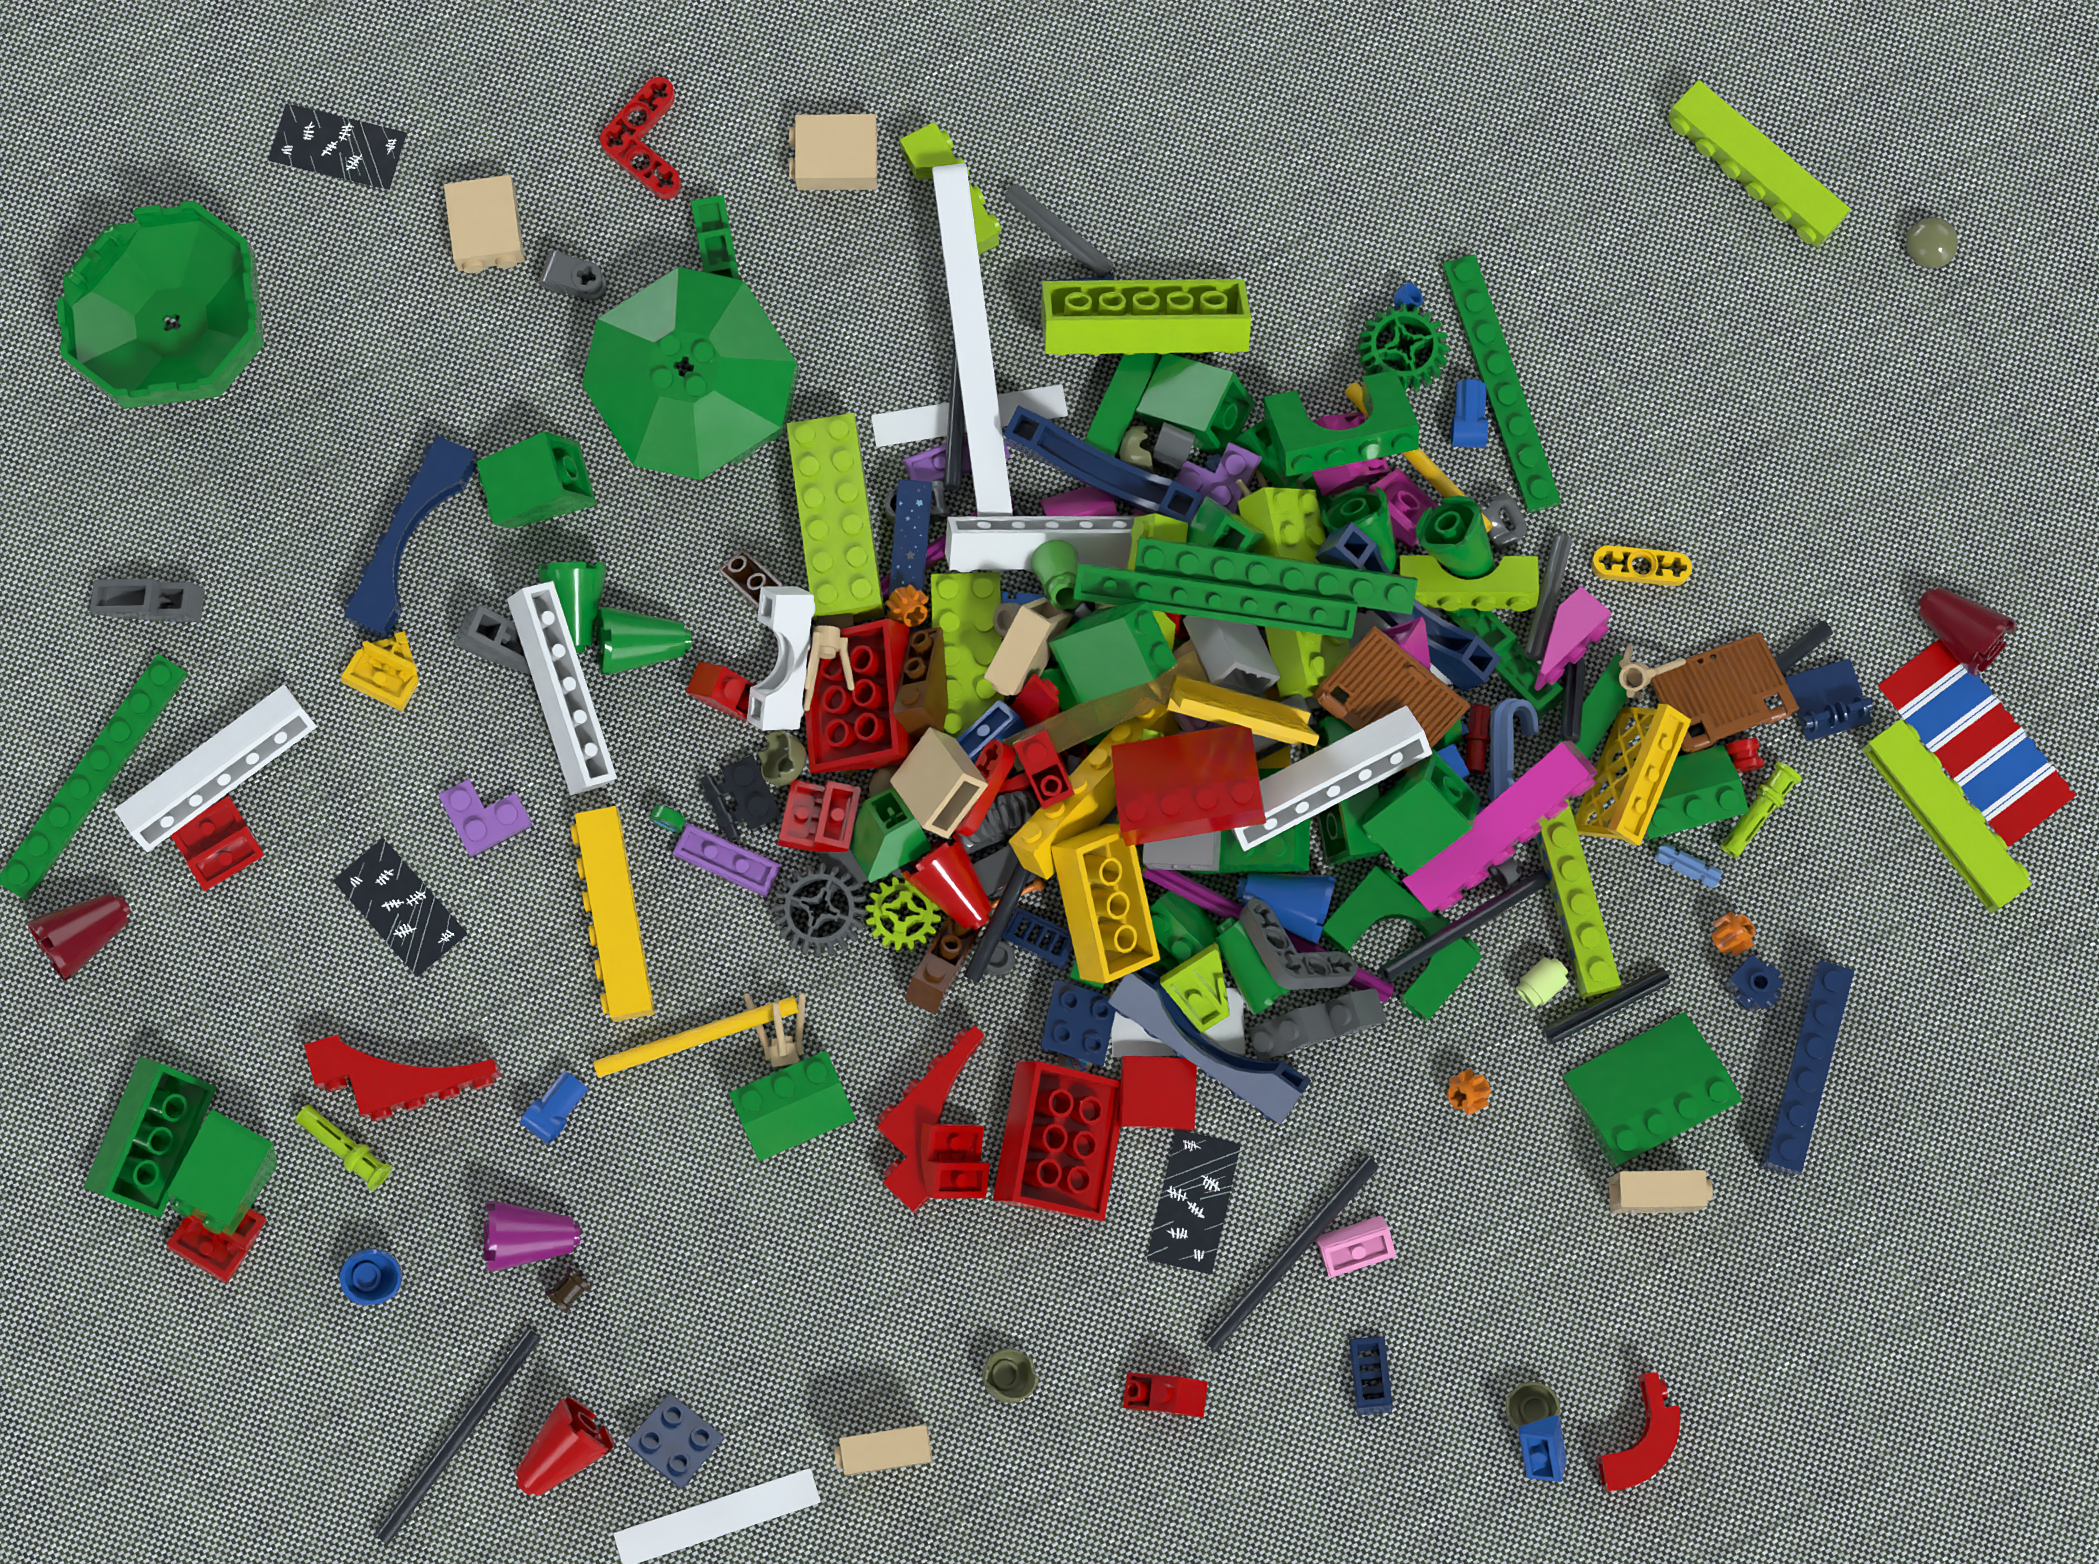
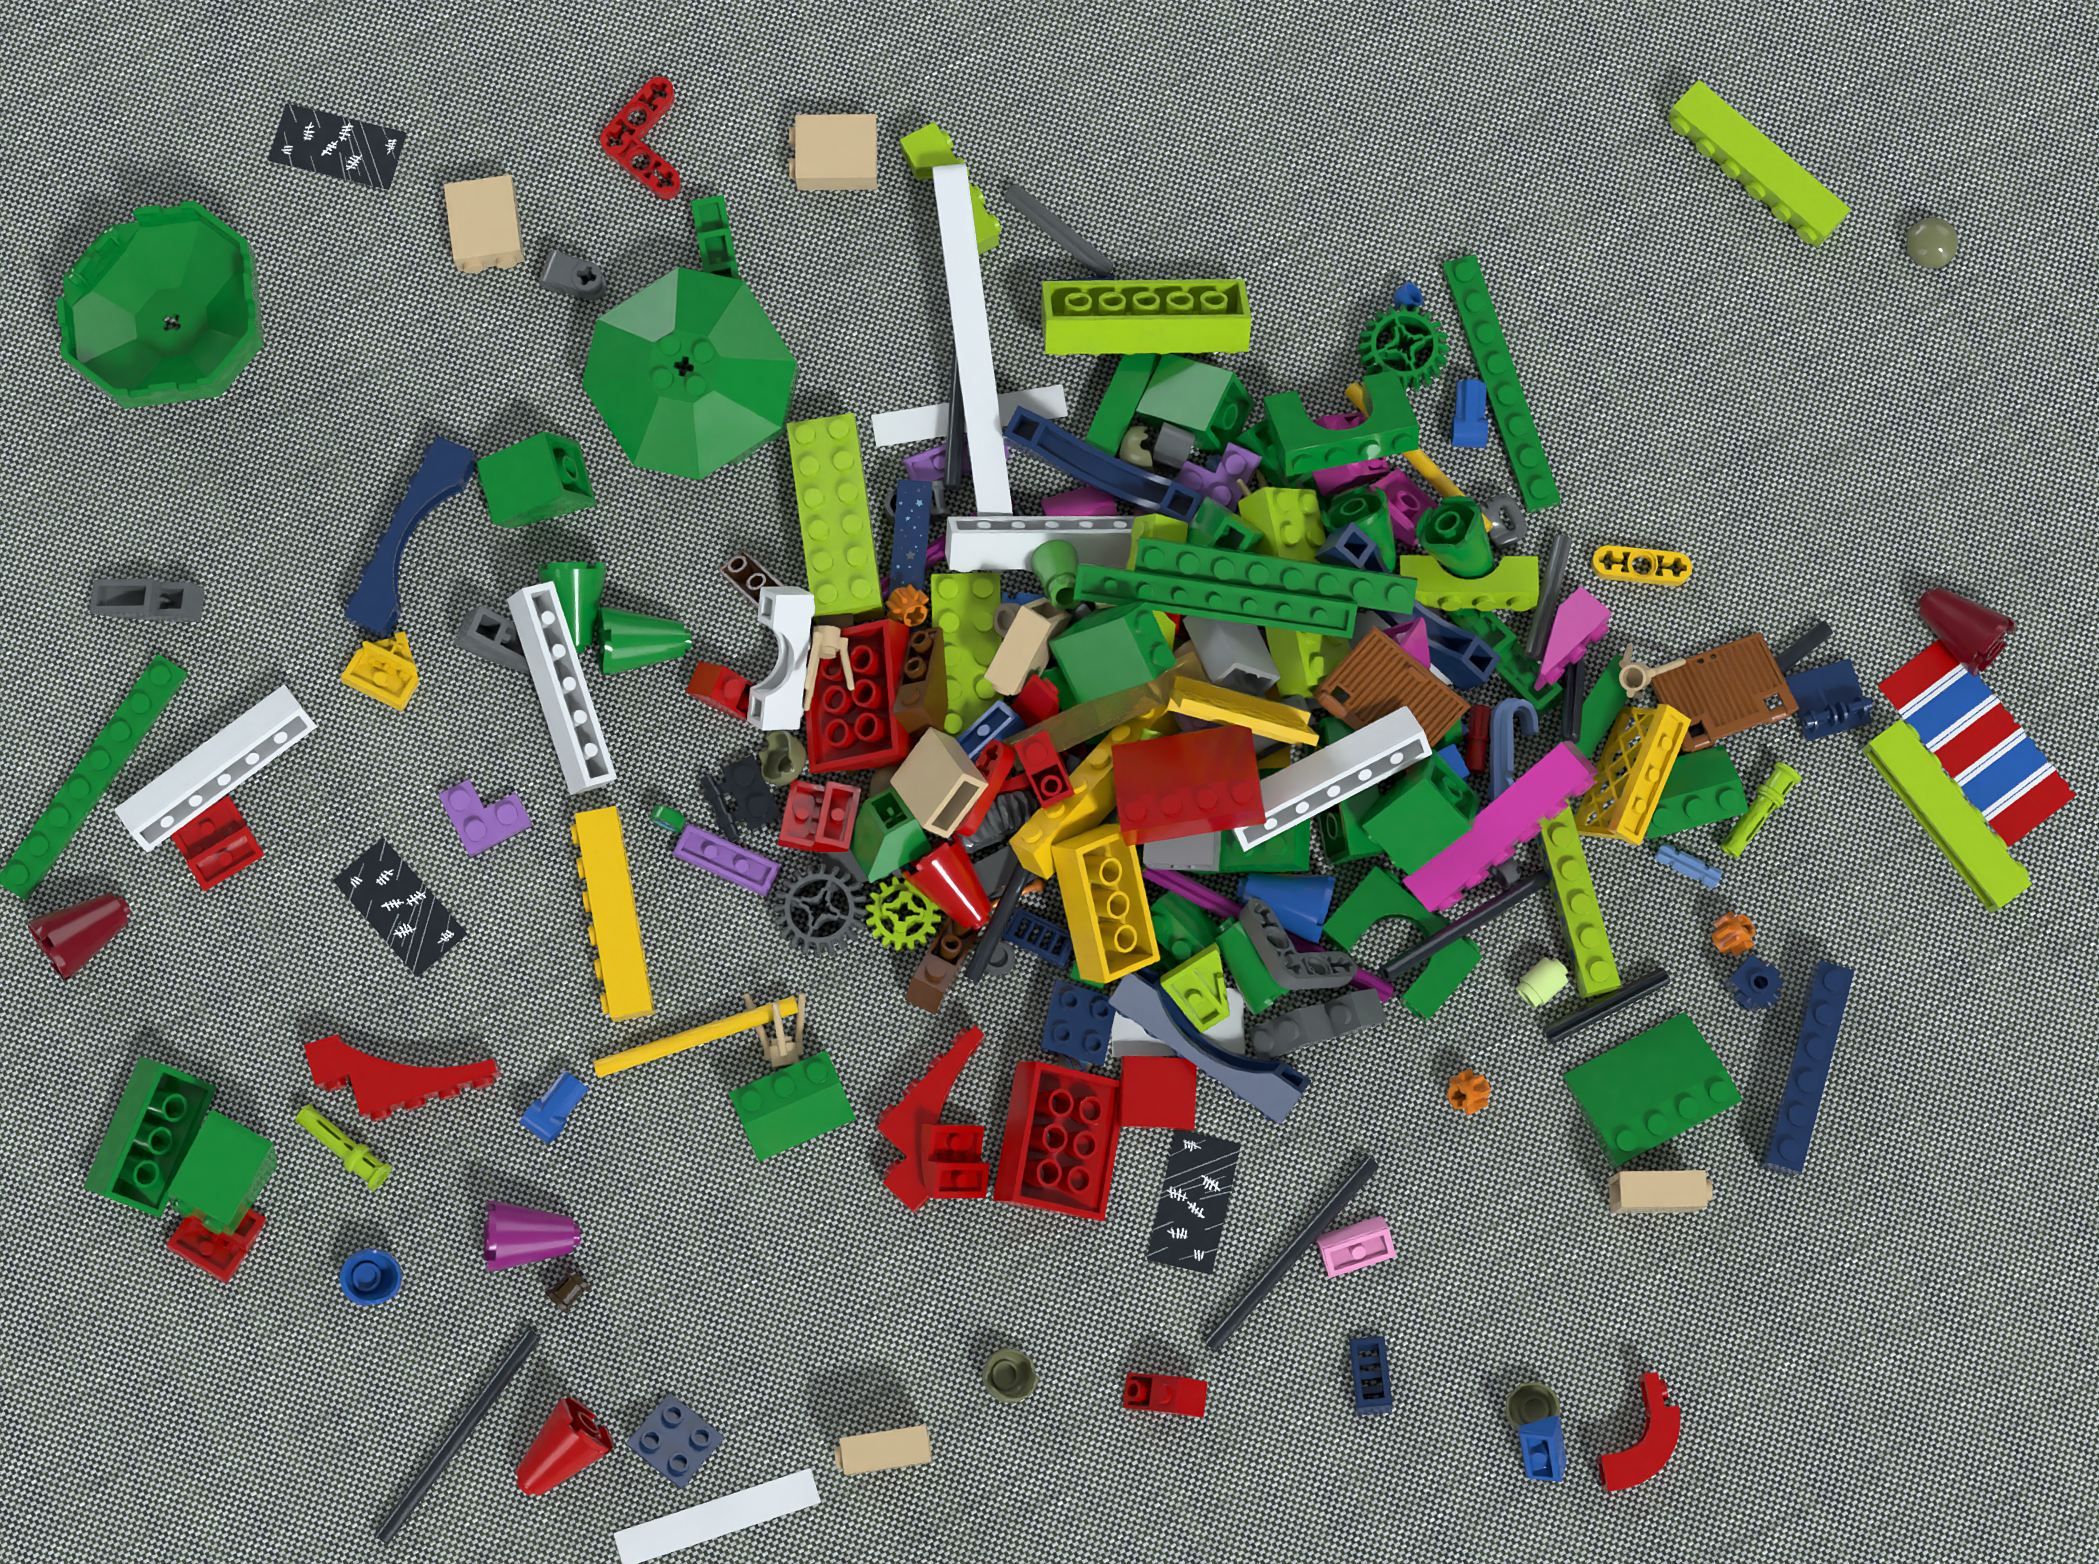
(1745, 755): red wheel -> none

